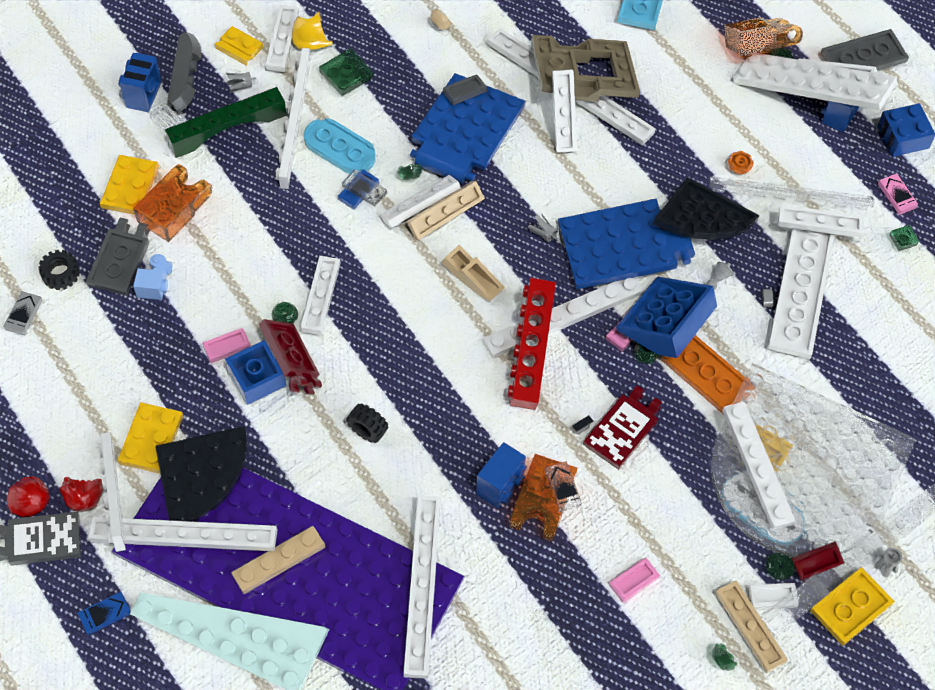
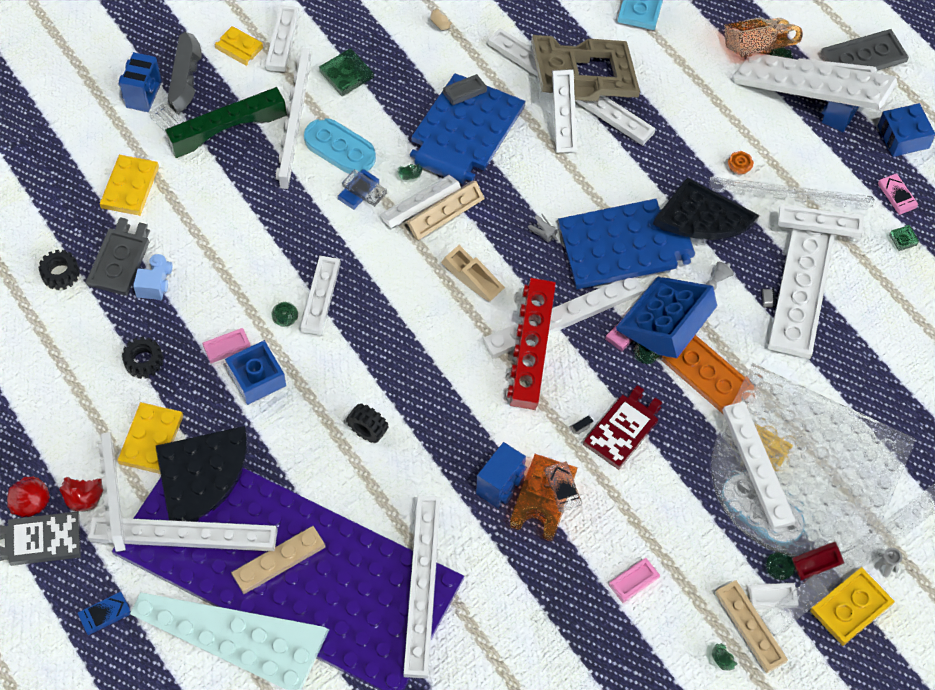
(23, 313): light grey tile -> none
(142, 346): none -> black tyre
(171, 203): clear orange brick -> none
(239, 80): light grey piece -> none
(291, 355): dark red tile -> none
(309, 33): yellow piece -> none

